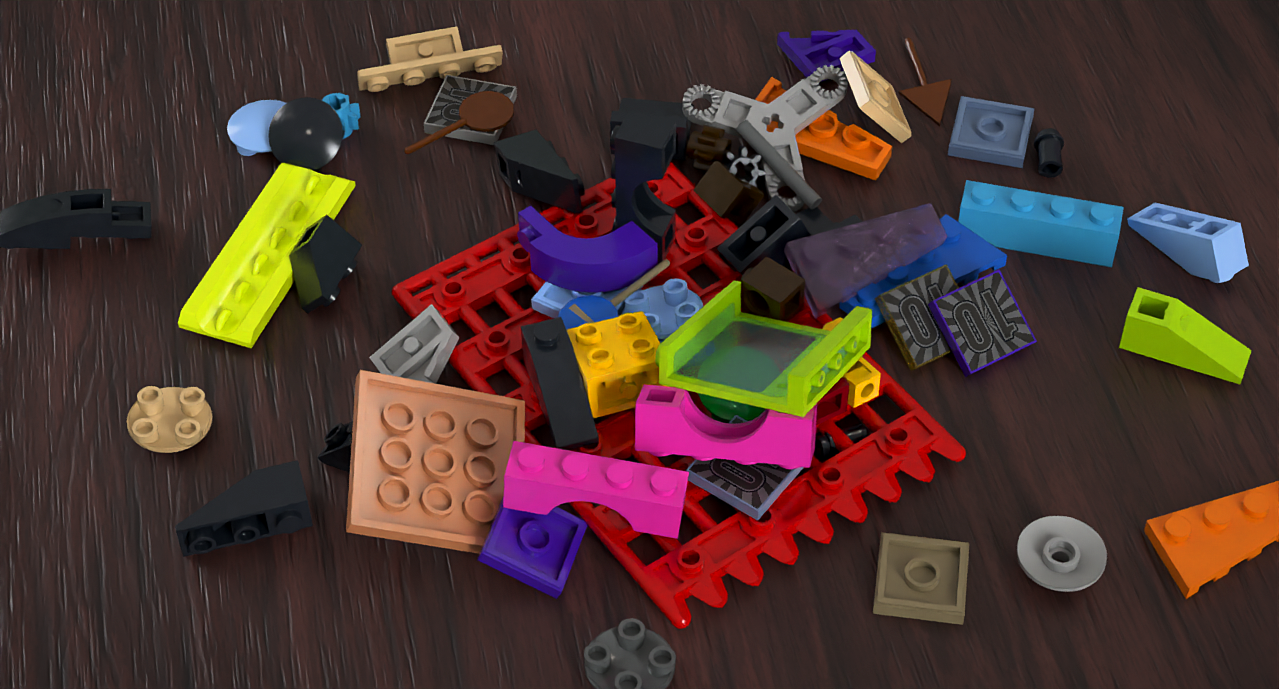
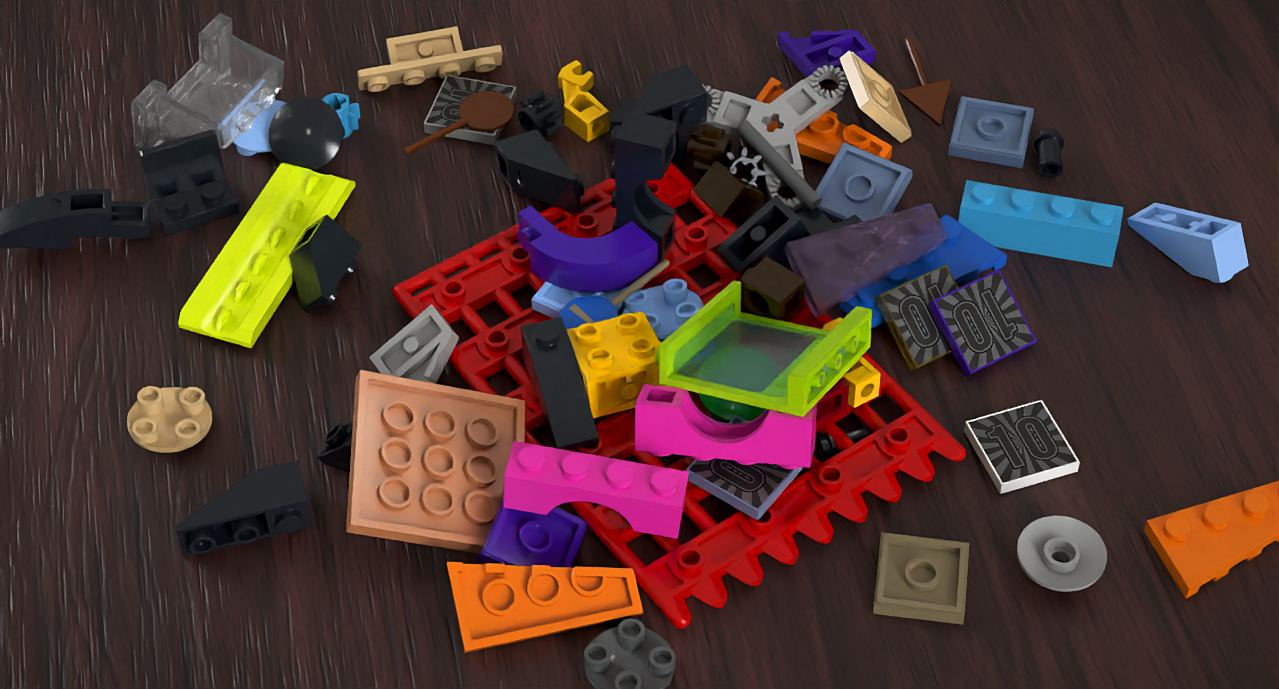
(188, 182): none -> black bracket
(218, 93): none -> clear windscreen
(526, 602): none -> orange wing
(541, 113): none -> black gear
(582, 110): none -> yellow piece
(675, 97): none -> black slope
(861, 185): none -> sand blue tile
(1021, 446): none -> tile
(1180, 336): lime slope -> none

